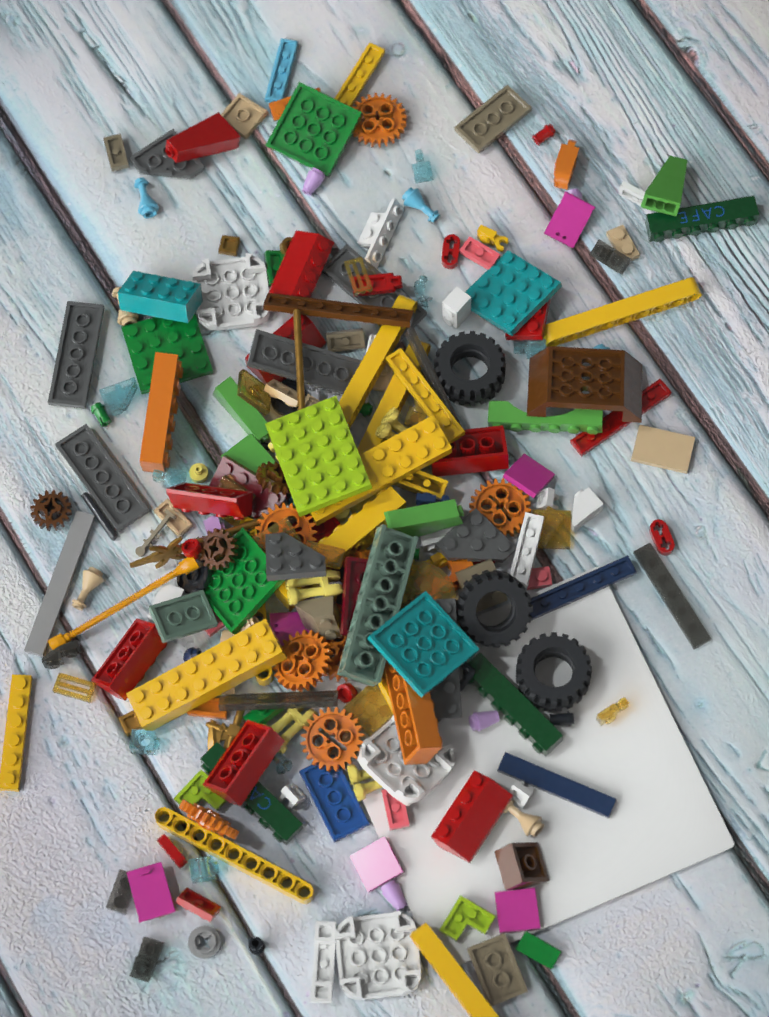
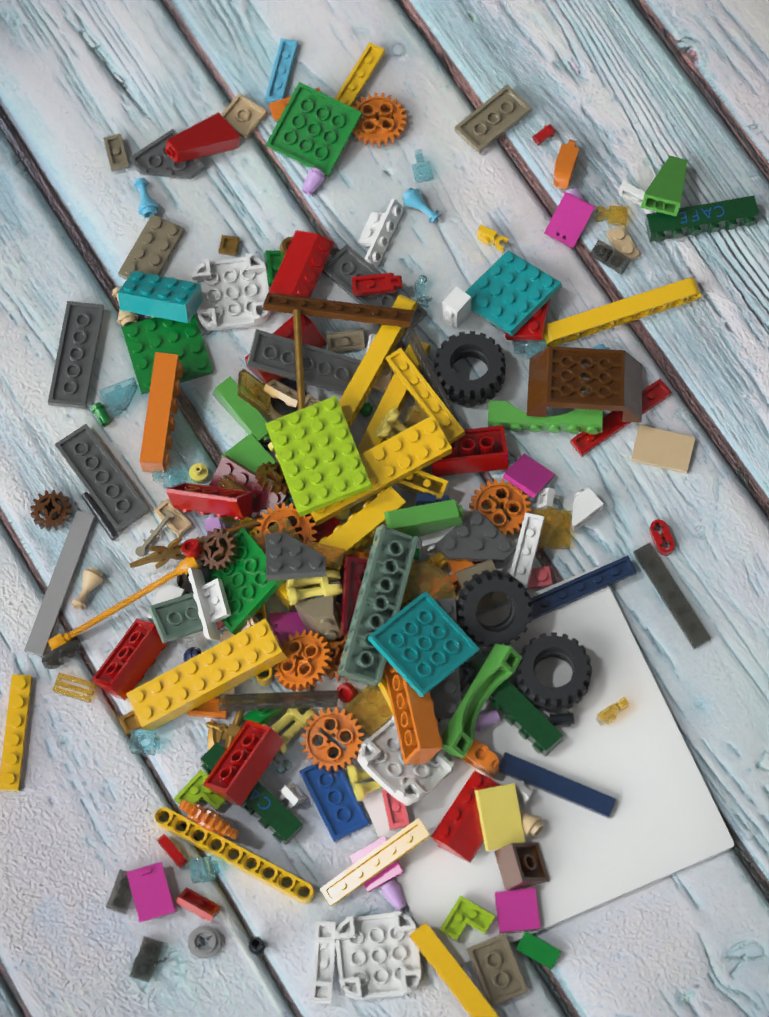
(152, 247): none -> dark tan plate
(210, 601): none -> white bracket
(362, 289): clear yellow tile -> none
(375, 862): none -> plate
(447, 251): red beam -> none
(460, 730): none -> bright green arch
(479, 253): coral plate -> none
(482, 759): none -> orange piece
(500, 816): none -> light yellow tile
(615, 215): none -> clear yellow plate

